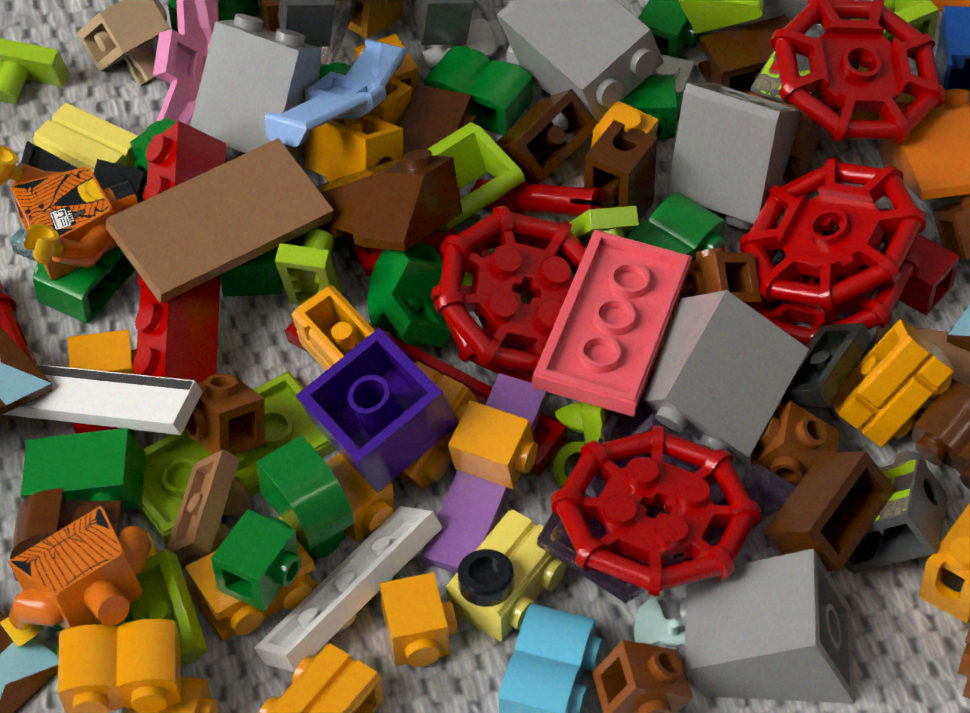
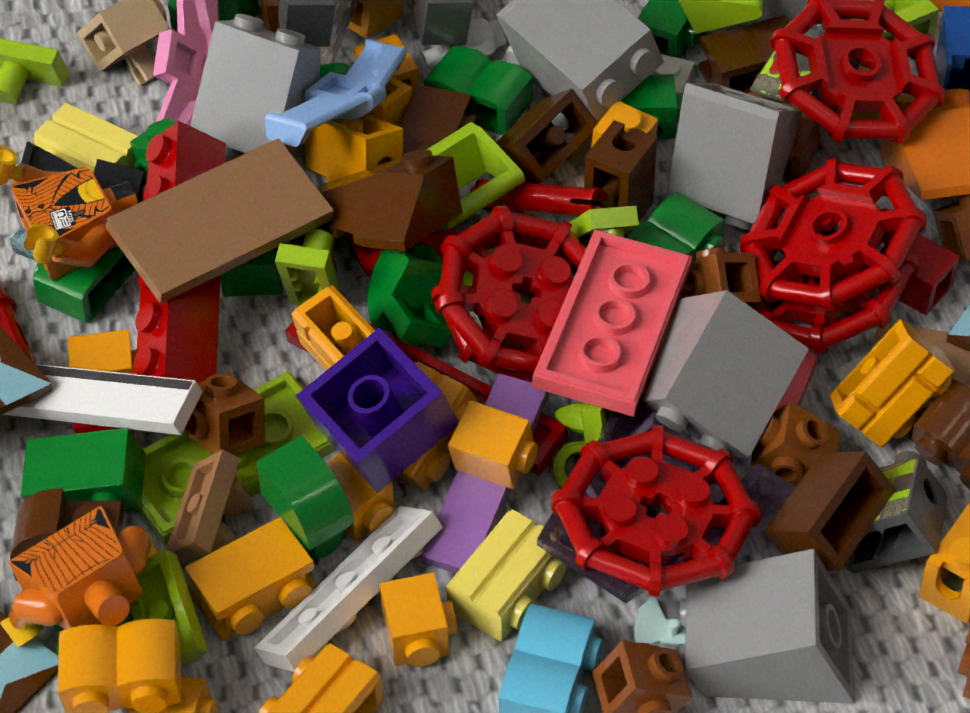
(256, 559): green brick -> none
(485, 577): black tile -> none
(827, 364): pearl dark grey plate -> none

